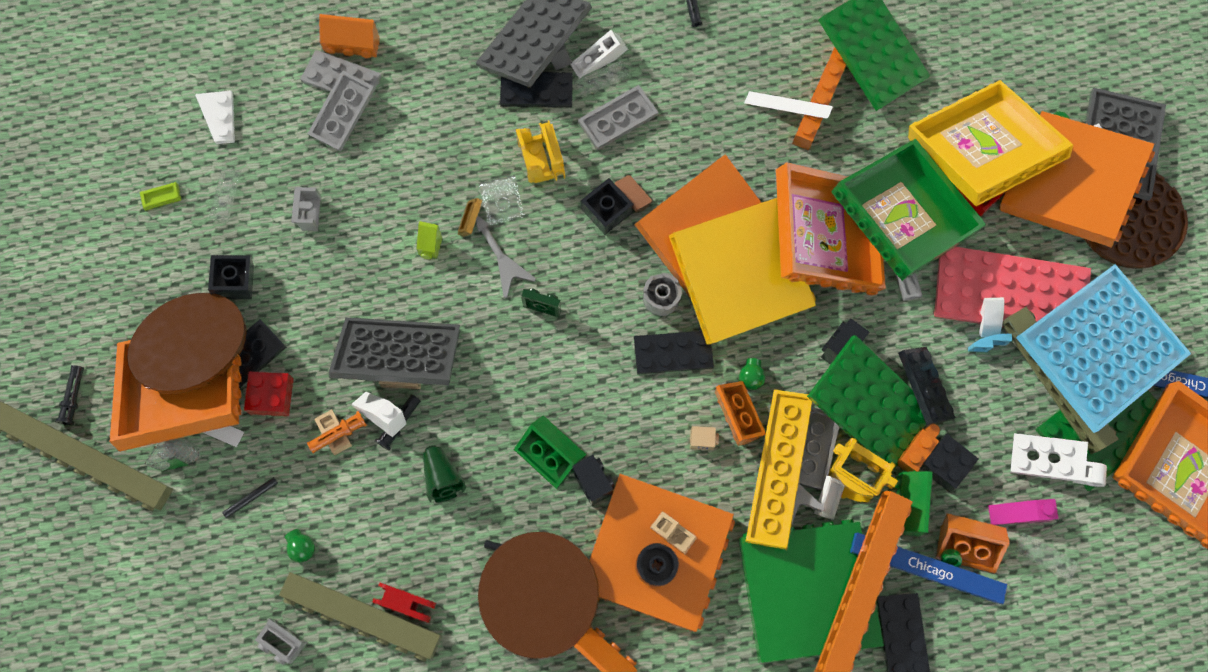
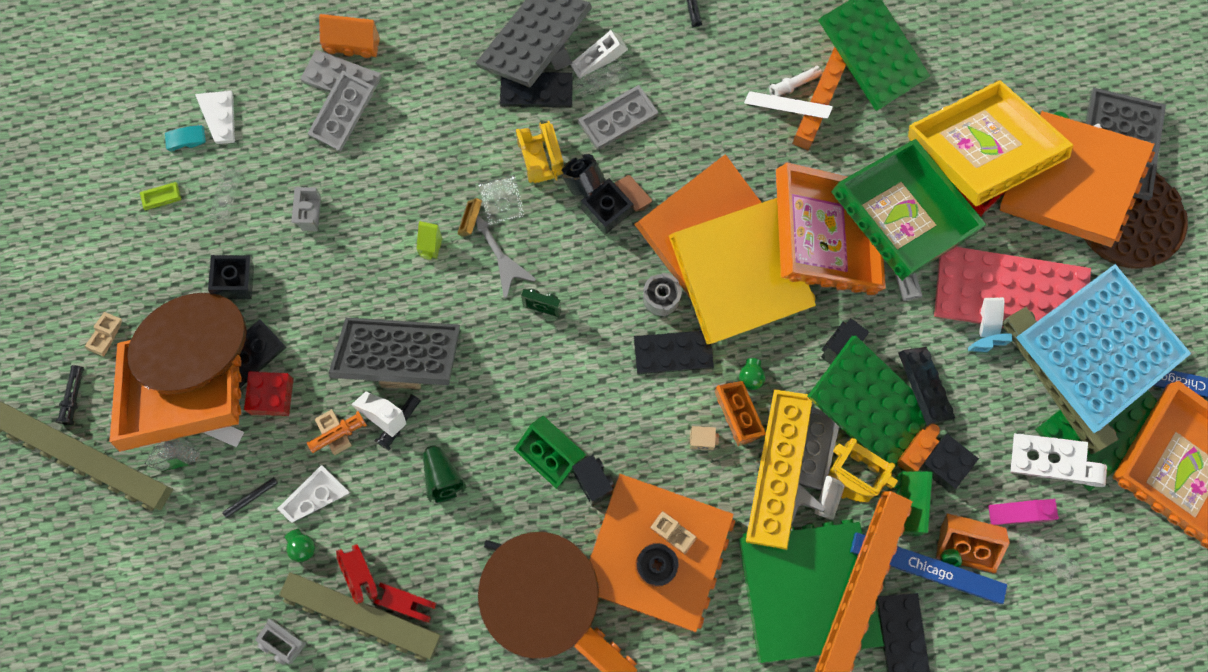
(104, 334): none -> tan slope
(186, 136): none -> teal slope
(312, 495): none -> white wing
(356, 573): none -> red piece
(582, 175): none -> black brick
(788, 85): none -> white pin

